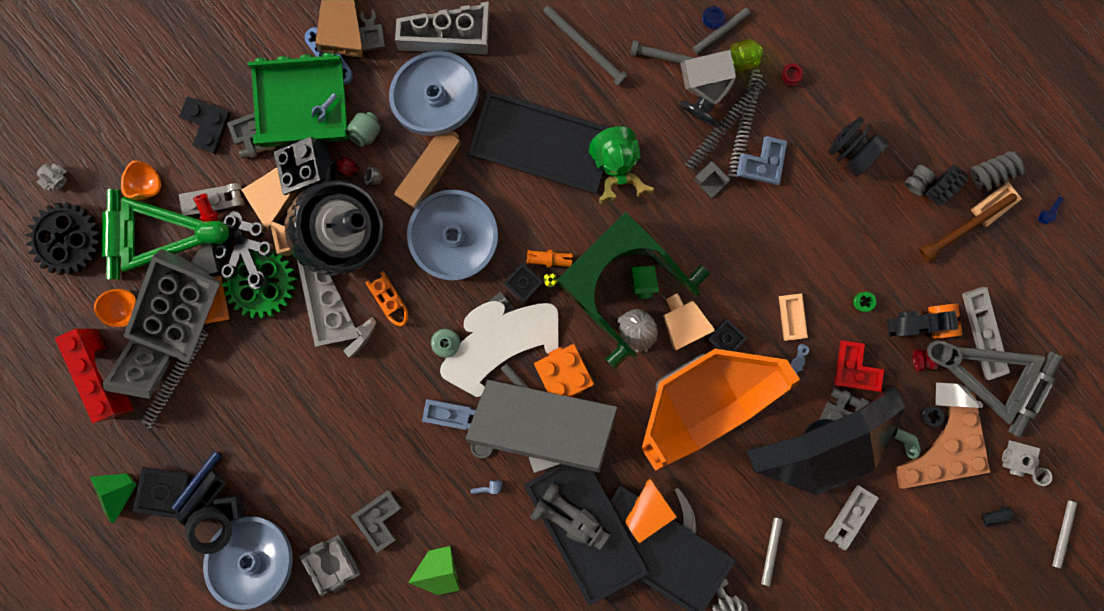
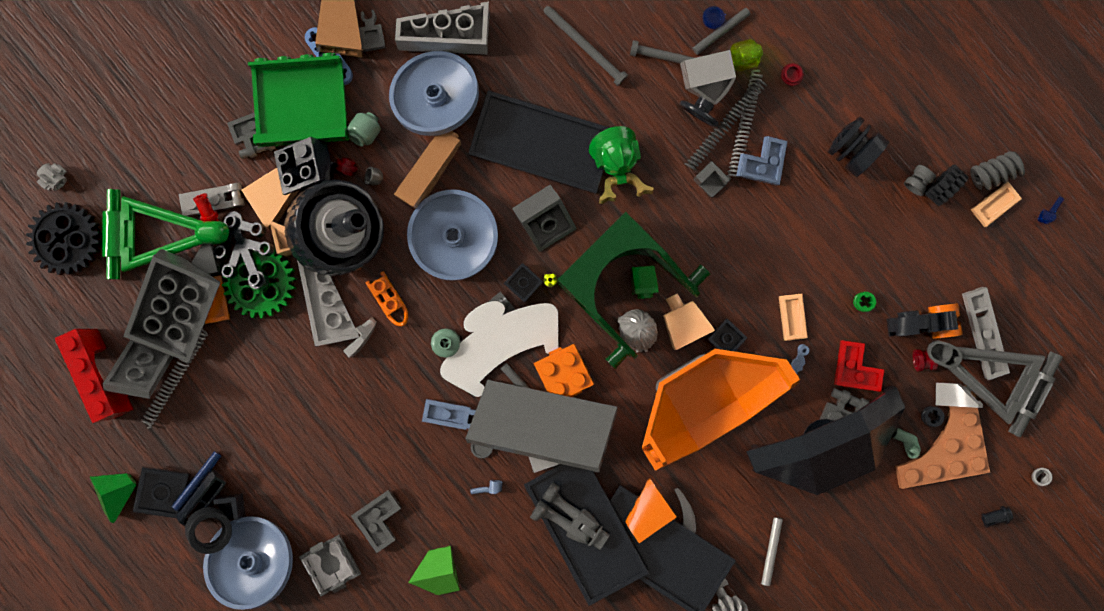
(115, 307): orange helmet -> none
(140, 181): orange helmet -> none
(211, 122): black plate -> none
(321, 109): sand blue hand -> none
(544, 218): none -> dark grey slope
(549, 258): orange pin -> none
(851, 517): light grey plate -> none
(930, 251): reddish brown piece -> none
(1020, 458): light grey brick -> none
(1064, 534): light grey bar -> none

